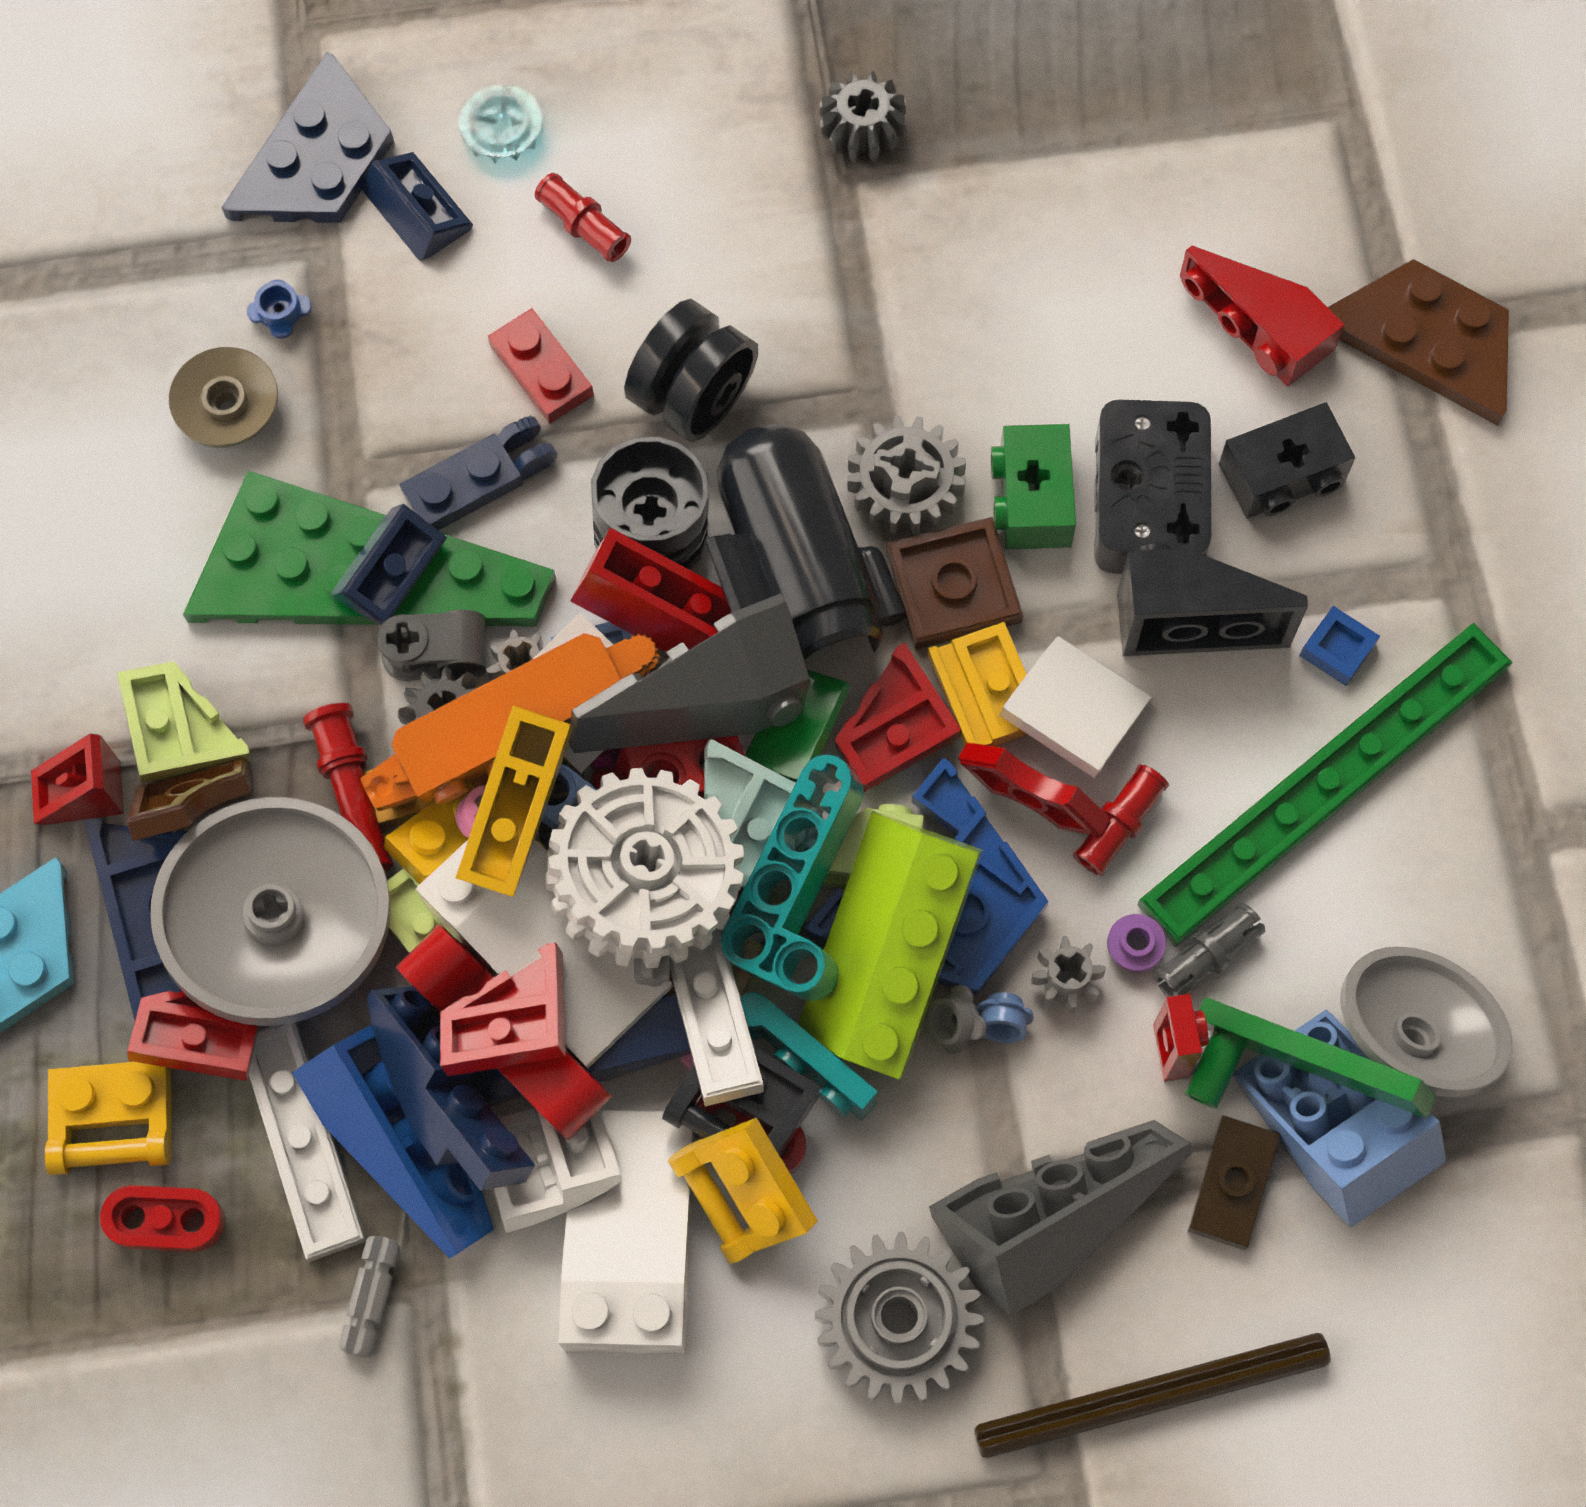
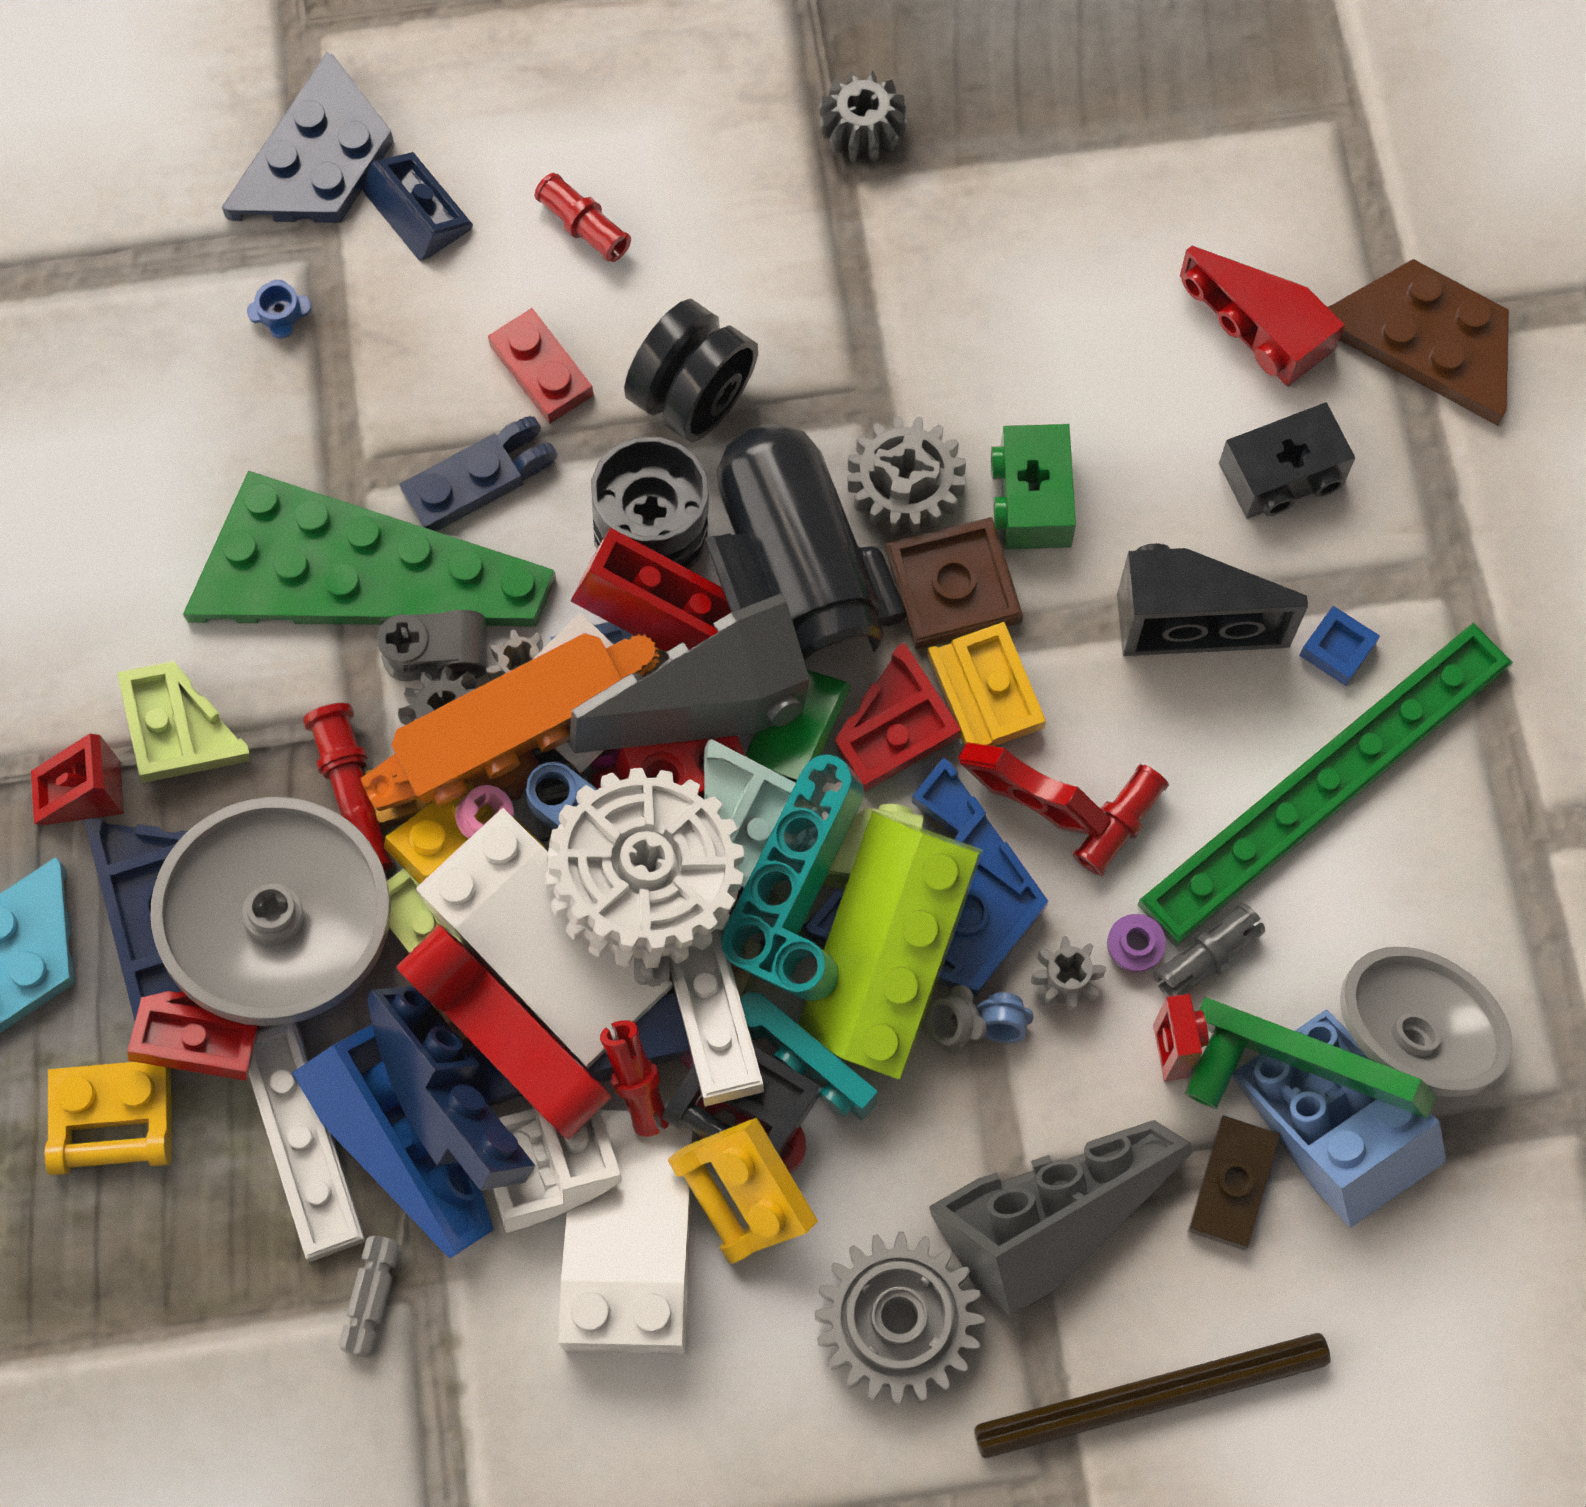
(165, 1218): red plate -> none
(182, 798): reddish brown tile -> none
(216, 378): dark tan dish -> none
(389, 564): dark blue slope -> none
(486, 109): clear light blue gear -> none
(508, 1019): wing -> none
(514, 800): yellow slope -> none
(634, 1077): none -> red pin
(1075, 706): white slope -> none
(1169, 487): black axle -> none

